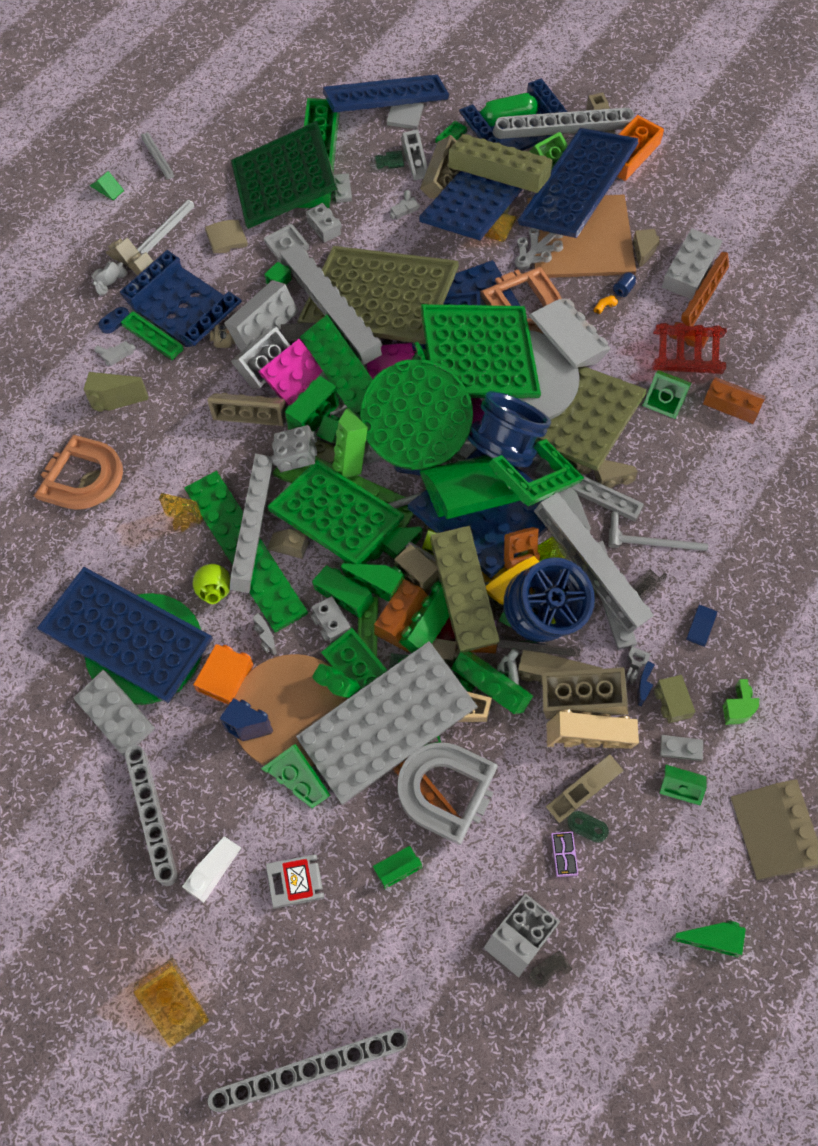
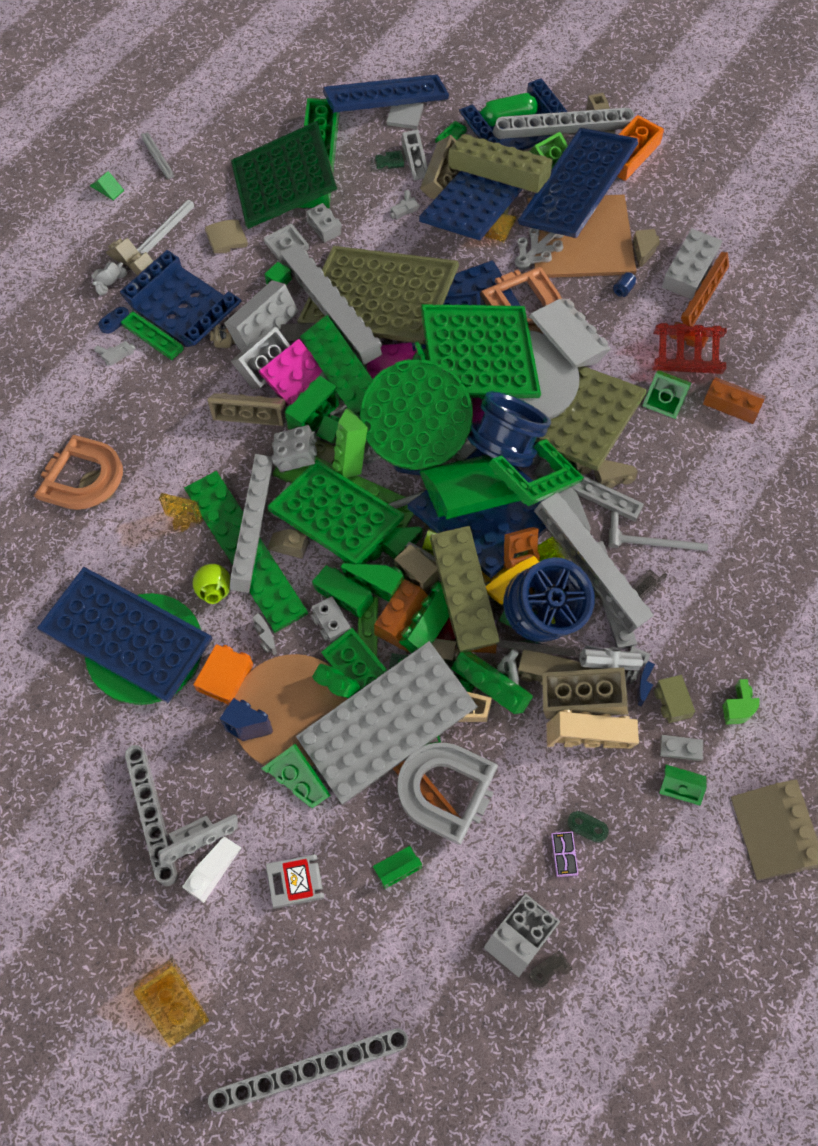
(113, 391): olive slope -> none
(114, 712): light grey plate -> none
(194, 836): none -> light grey bracket
(343, 193): light grey plate -> none
(584, 788): dark tan slope -> none
(609, 300): light orange arm -> none
(610, 658): none -> light grey piece
(701, 625): dark blue slope -> none
(720, 938): green slope -> none

